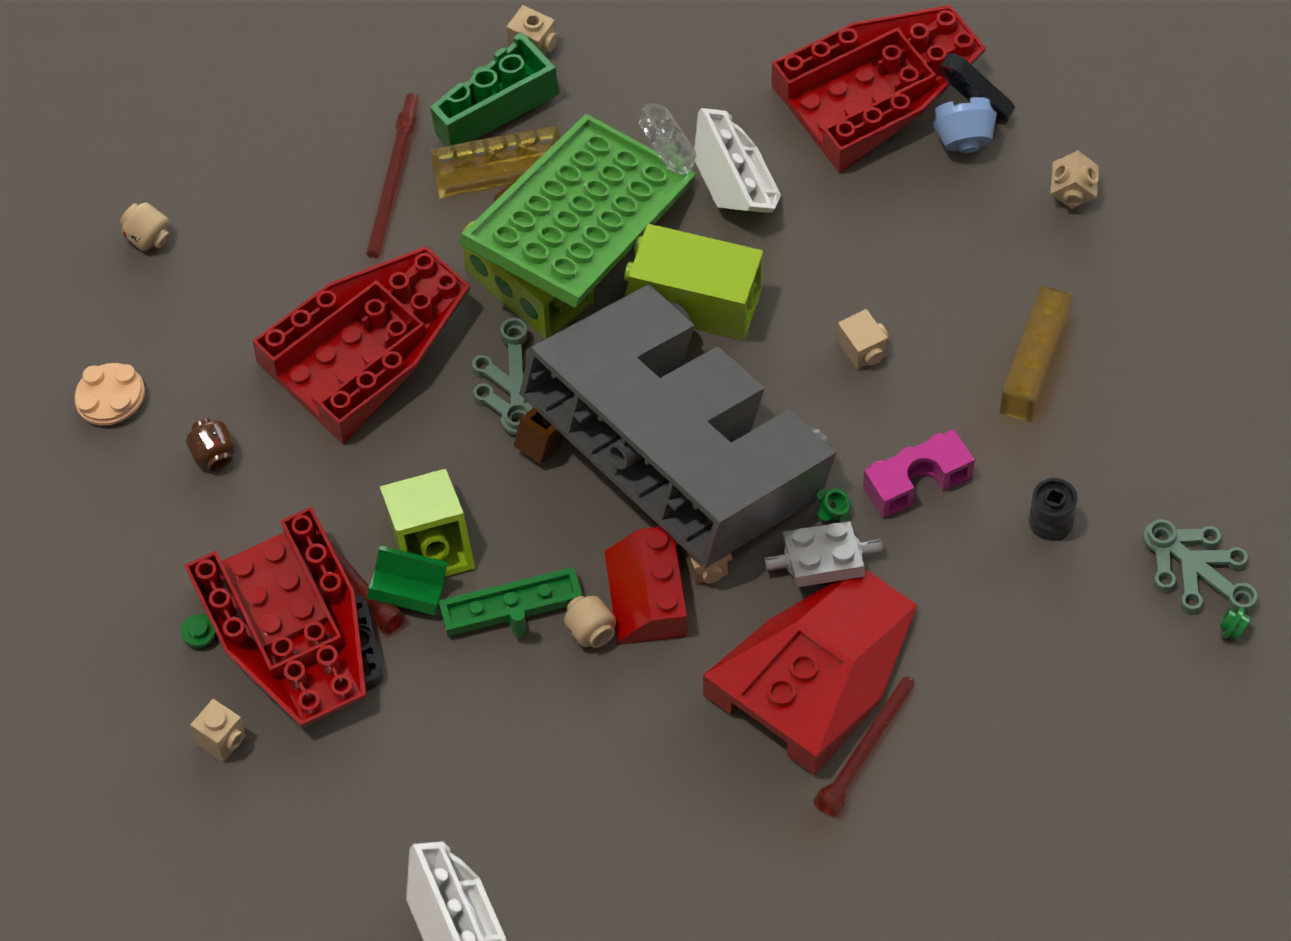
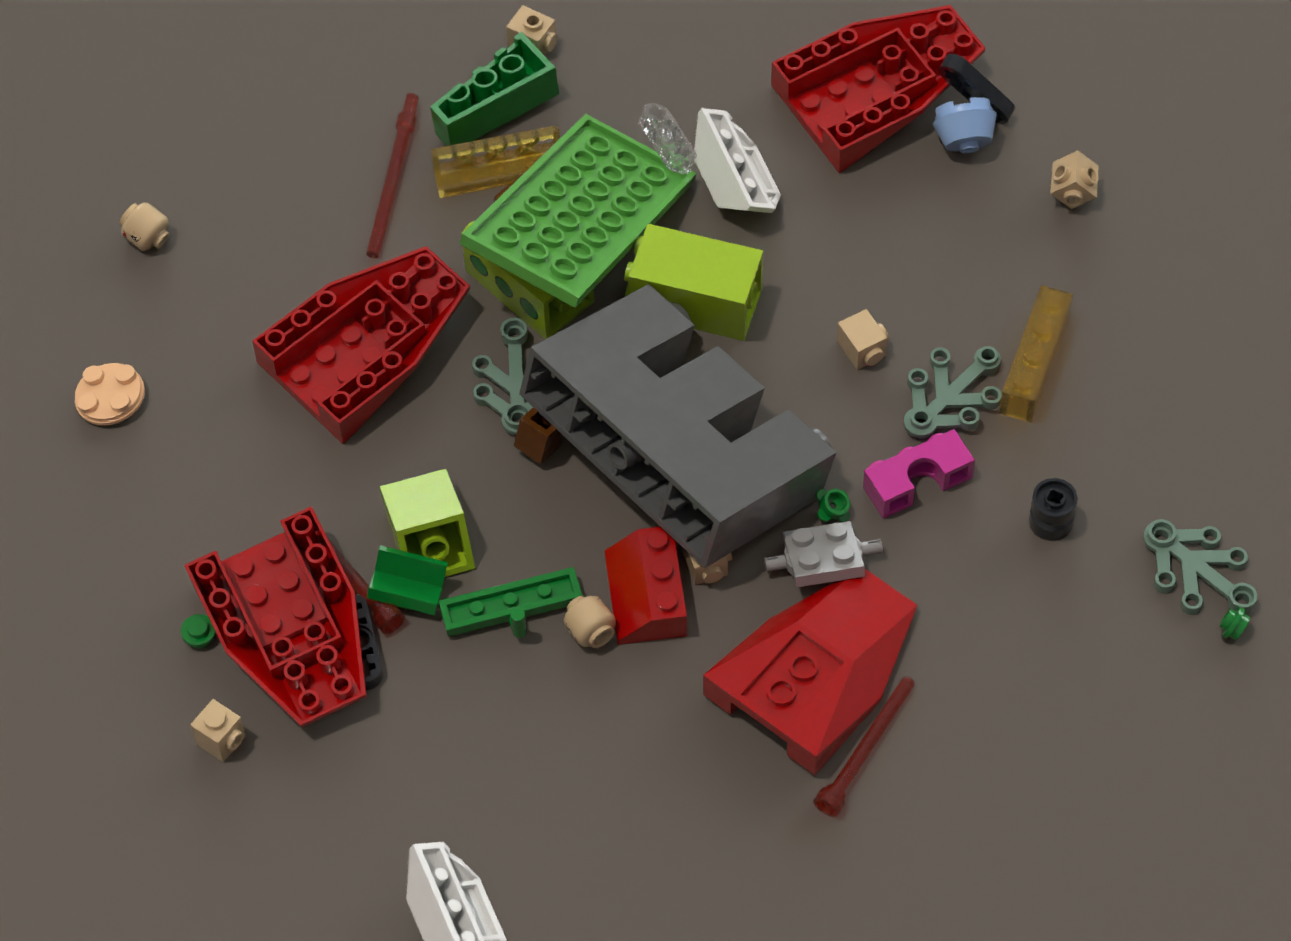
(211, 444): reddish brown head -> none
(951, 395): none -> sand green plant

